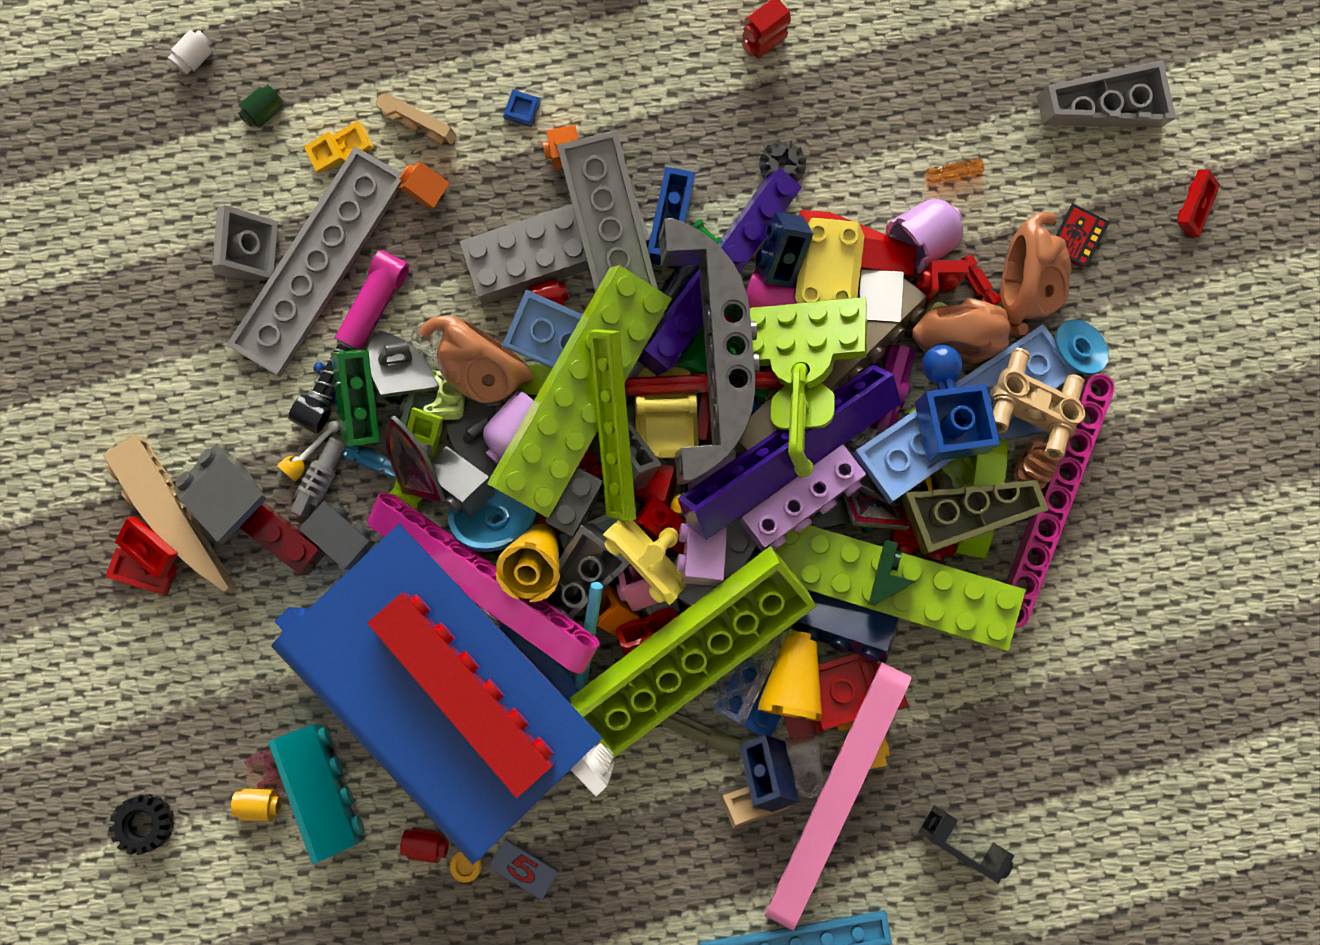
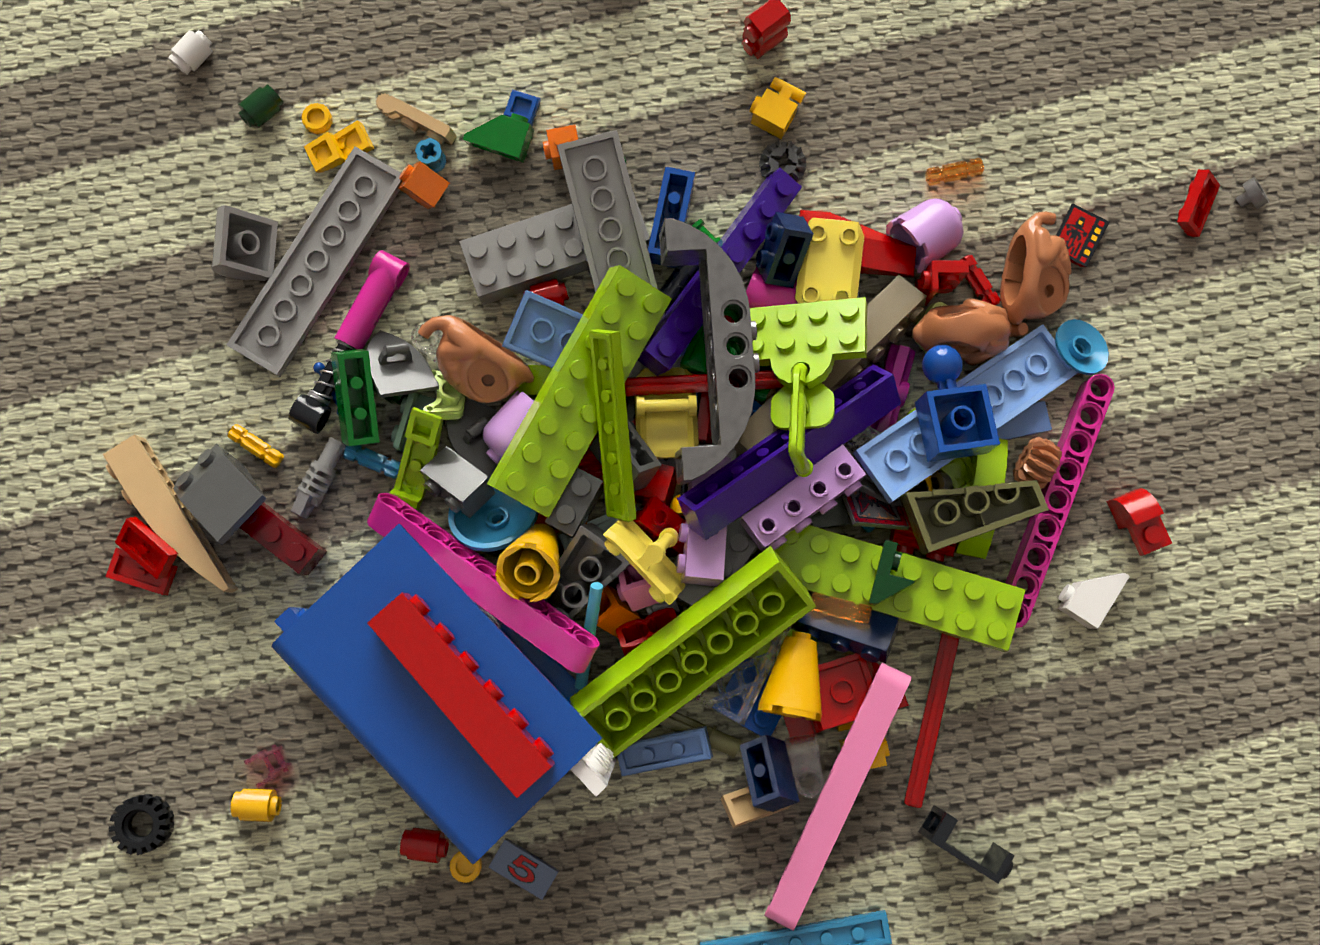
(255, 446): none -> yellow axle
(294, 466): hinge -> none
(317, 118): none -> yellow tile
(317, 791): teal slope -> none
(337, 534): dark grey brick -> none
(411, 462): shield -> none
(430, 147): none -> dark azure bush
(503, 136): none -> green slope
(666, 751): none -> medium blue tile
(776, 111): none -> yellow brick
(842, 608): none -> clear orange axle
(883, 294): white sticker -> none
(931, 721): none -> red axle
(1037, 403): tan piece -> none
(1091, 599): none -> white slope
(1115, 98): light grey wedge -> none
(1141, 516): none -> red brick
(1254, 194): none -> flat silver tile

